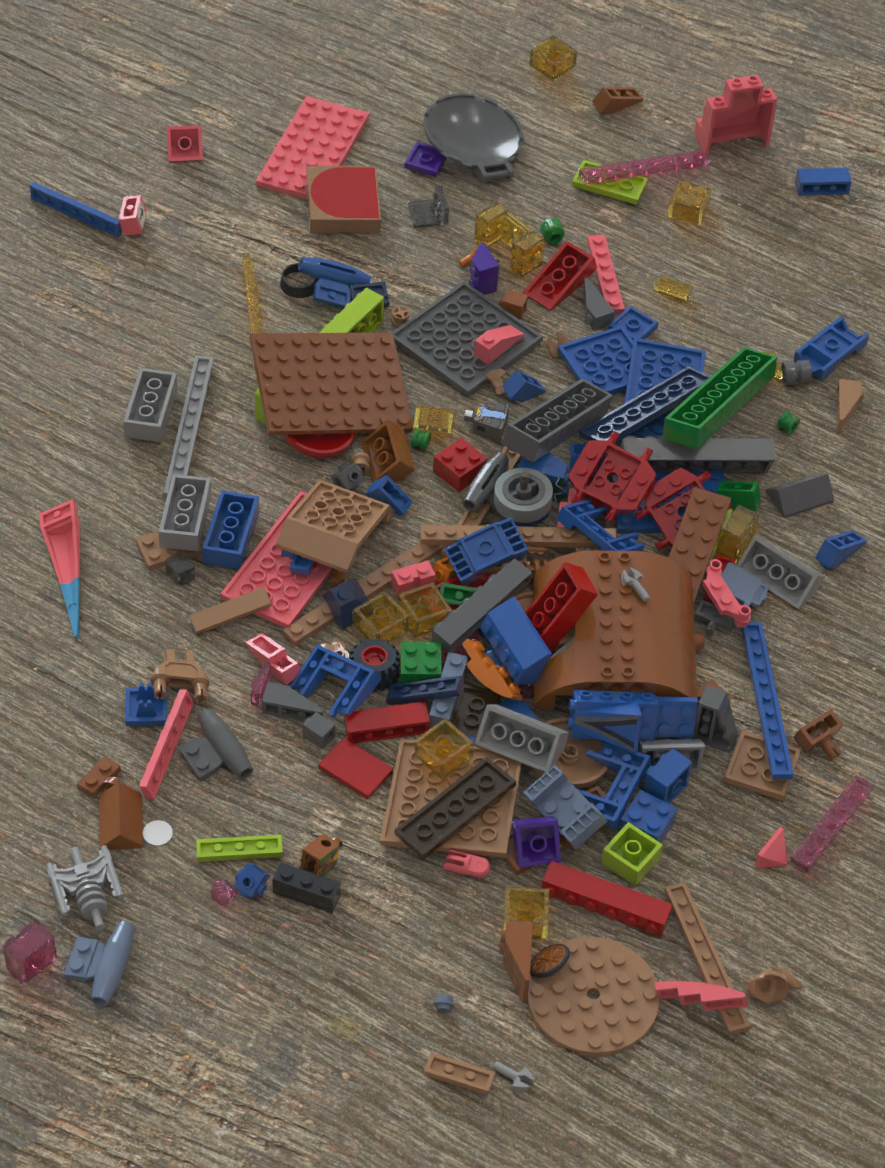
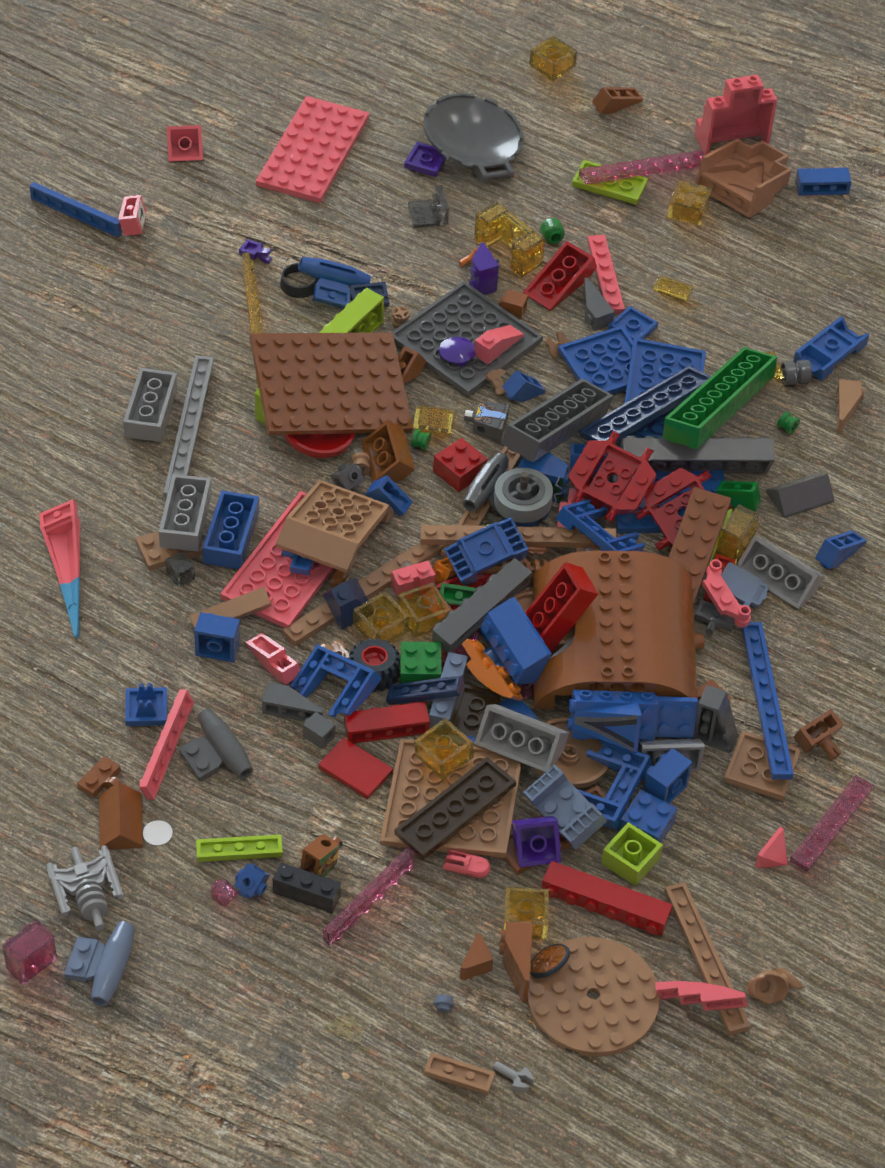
(180, 675): medium nougat connector -> none
(217, 637): none -> blue brick
(256, 250): none -> dark purple plate
(260, 683): clear pink plate -> none
(343, 199): red tile -> none
(368, 896): none -> clear pink plate
(410, 364): none -> dark orange slope
(457, 350): none -> dark purple dish
(477, 959): none -> dark orange slope
(633, 580): light grey bar -> none
(744, 175): none -> nougat panel

